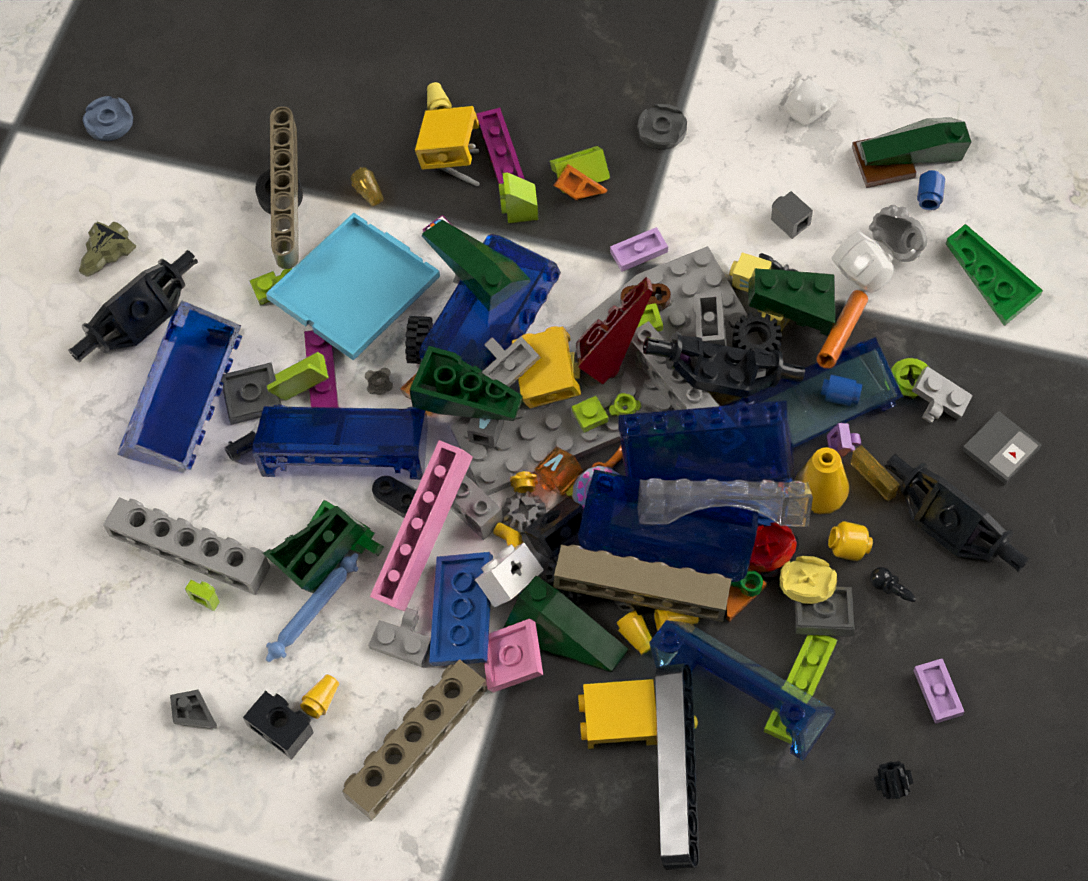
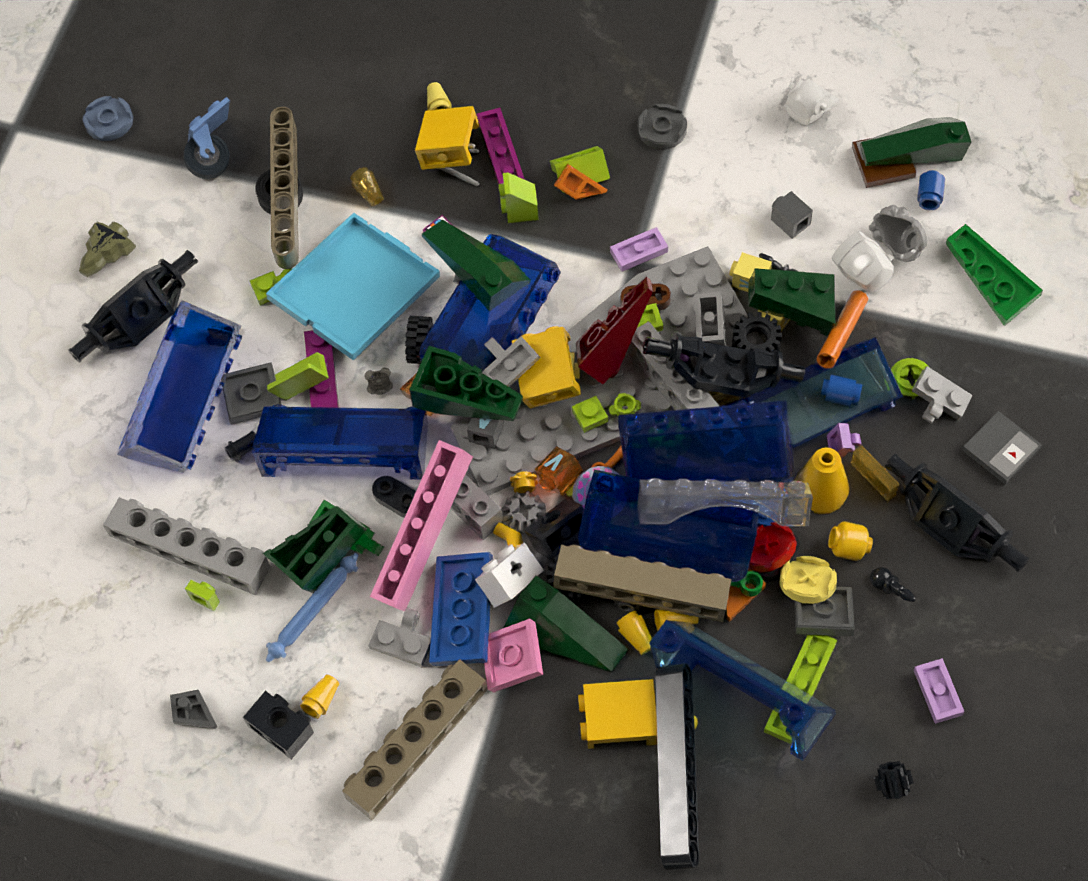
(206, 153): none -> plate

